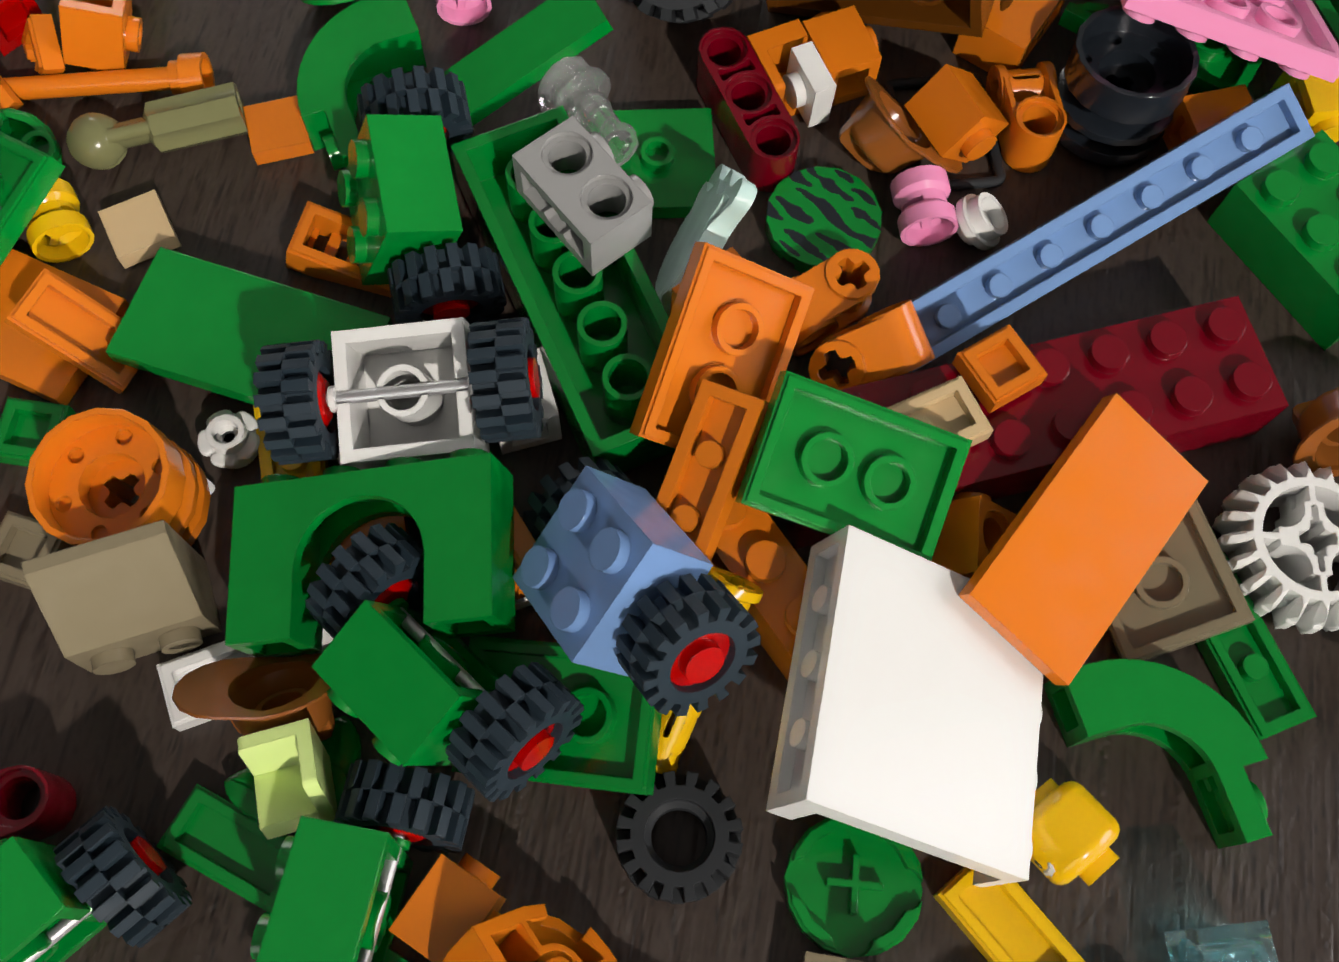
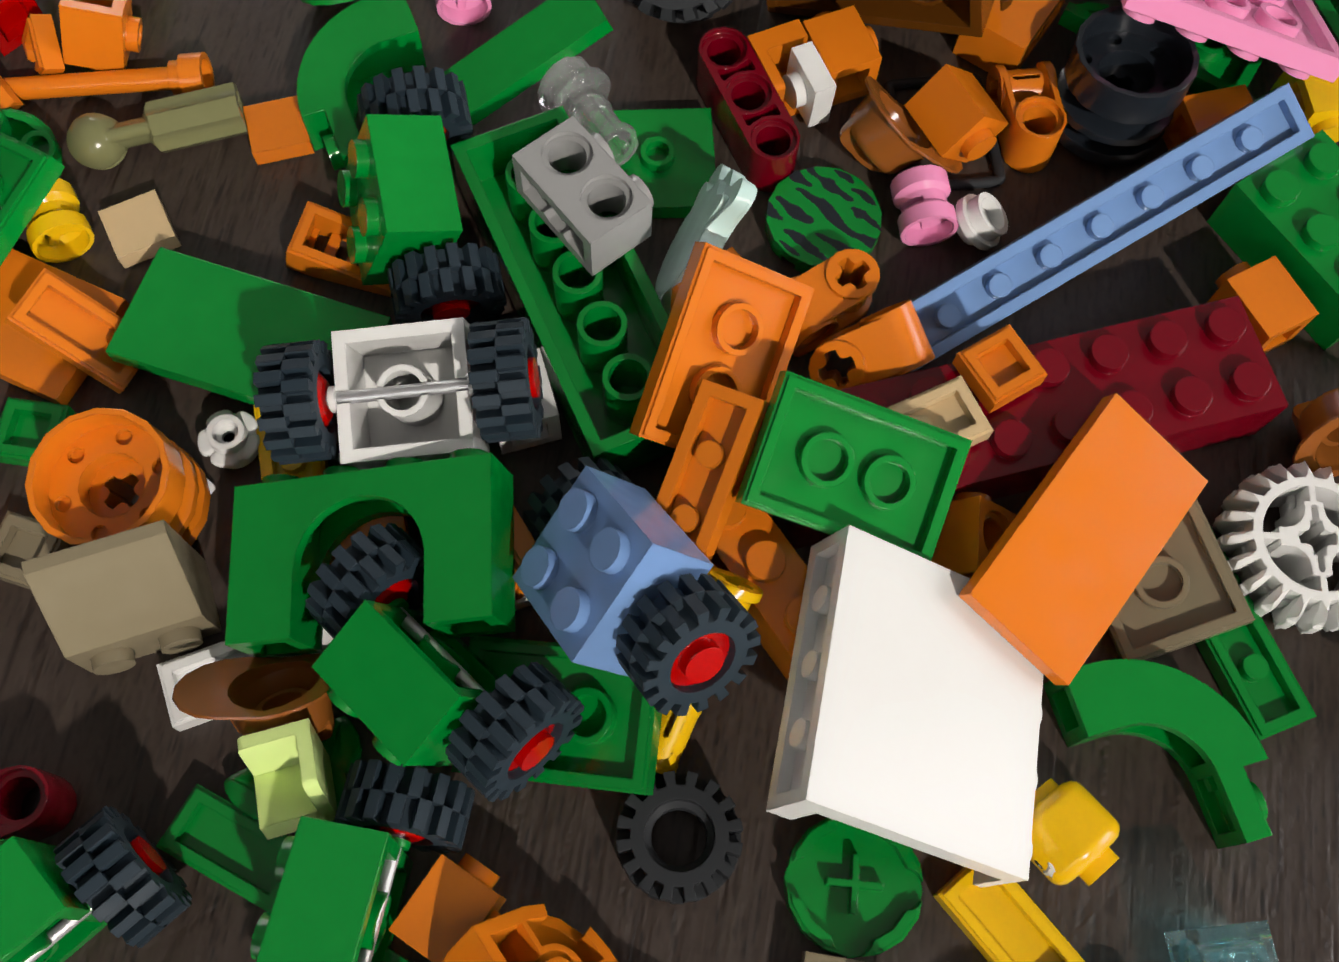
(1270, 299): none -> orange brick

